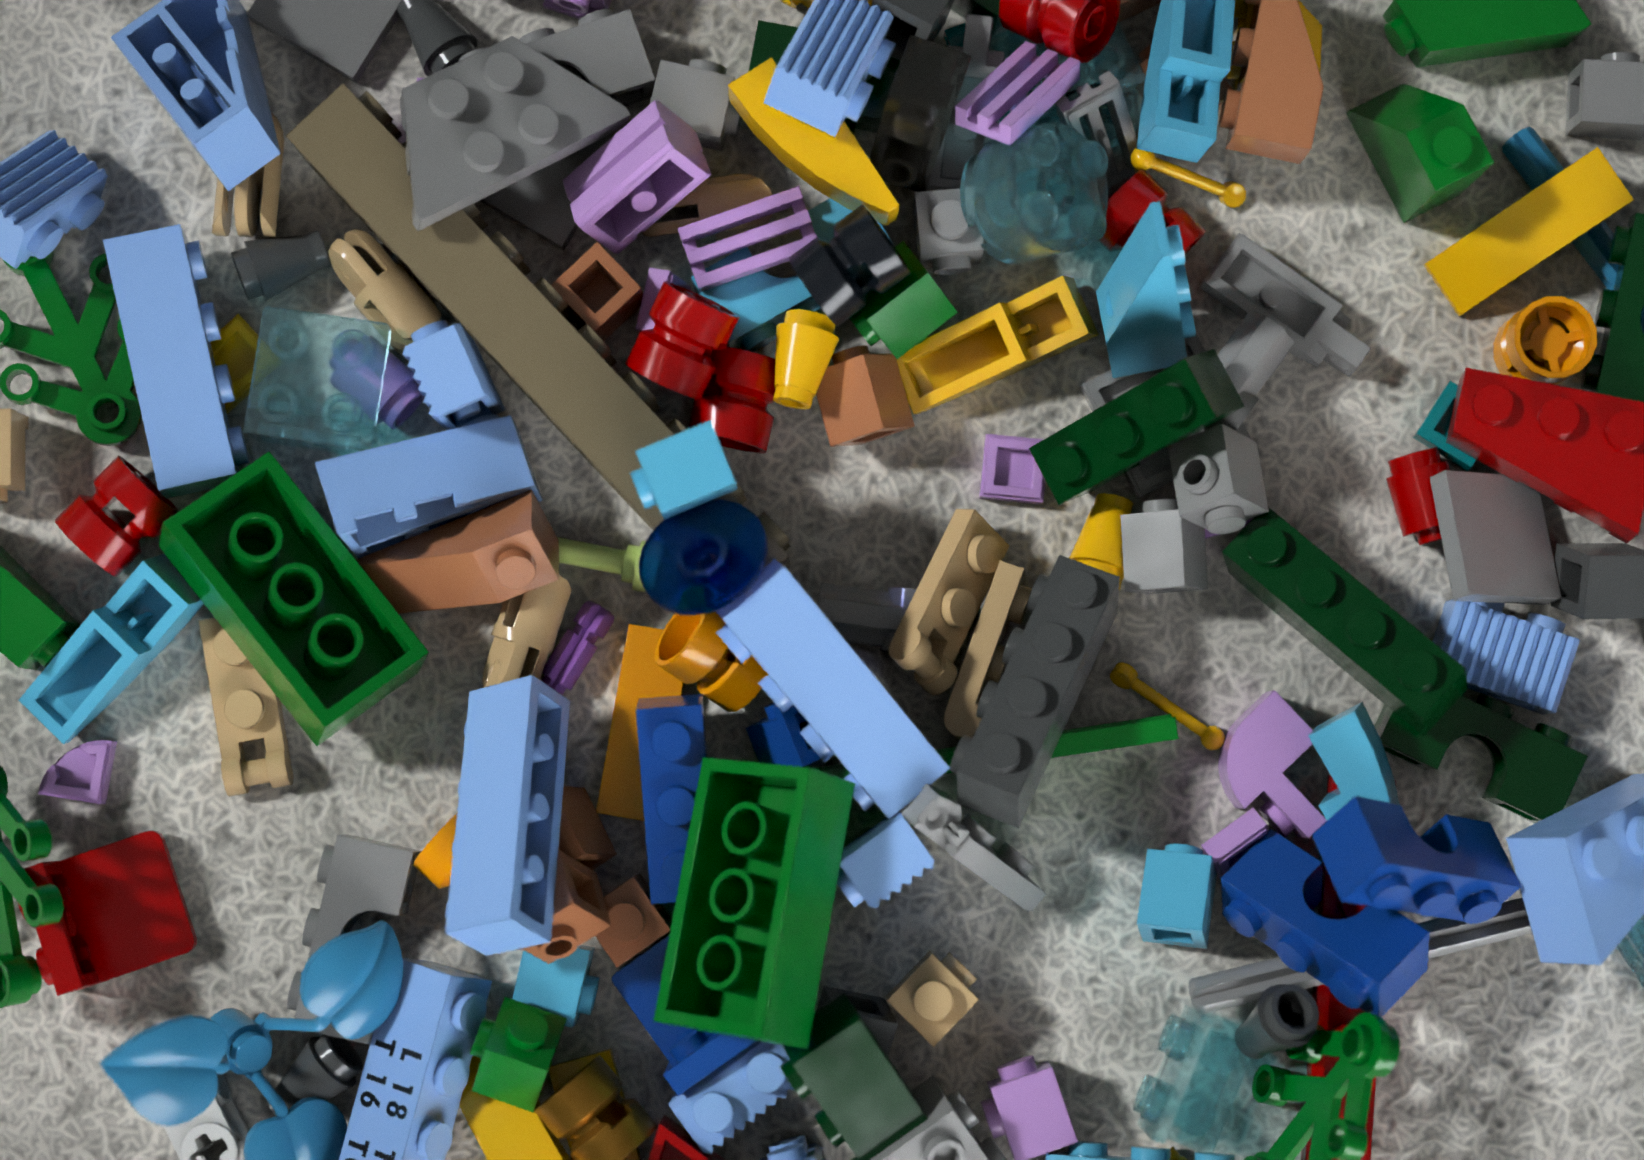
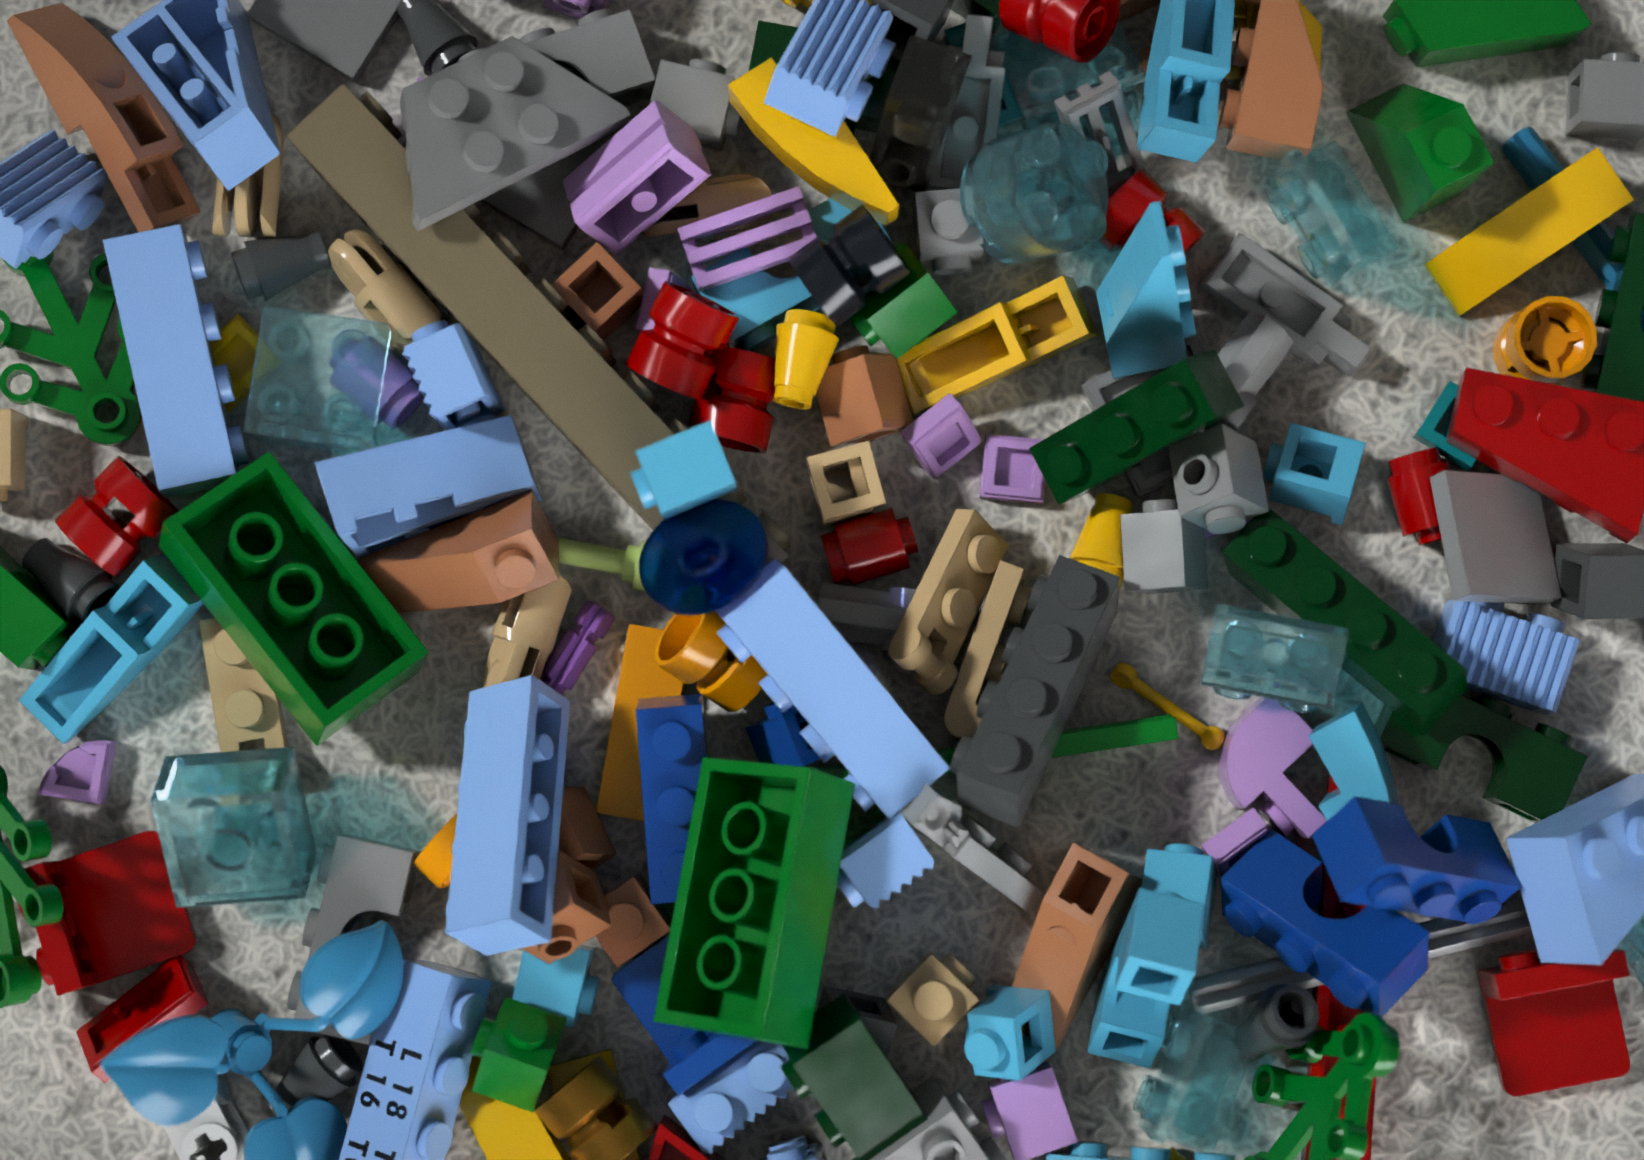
(69, 580): none -> dark grey cone
(105, 97): none -> nougat slope
(161, 996): none -> red plate
(234, 827): none -> clear light blue brick
(845, 483): none -> tan brick
(869, 547): none -> red brick
(941, 436): none -> lavender tile
(995, 1034): none -> medium azure brick
(1008, 89): lavender tile -> none
(1075, 932): none -> nougat slope
(1144, 975): none -> medium azure arch
(1230, 193): yellow hinge -> none
(1274, 658): none -> clear light blue bracket
(1328, 213): none -> clear light blue bracket
(1332, 467): none -> medium azure brick
(1554, 1021): none -> red bracket

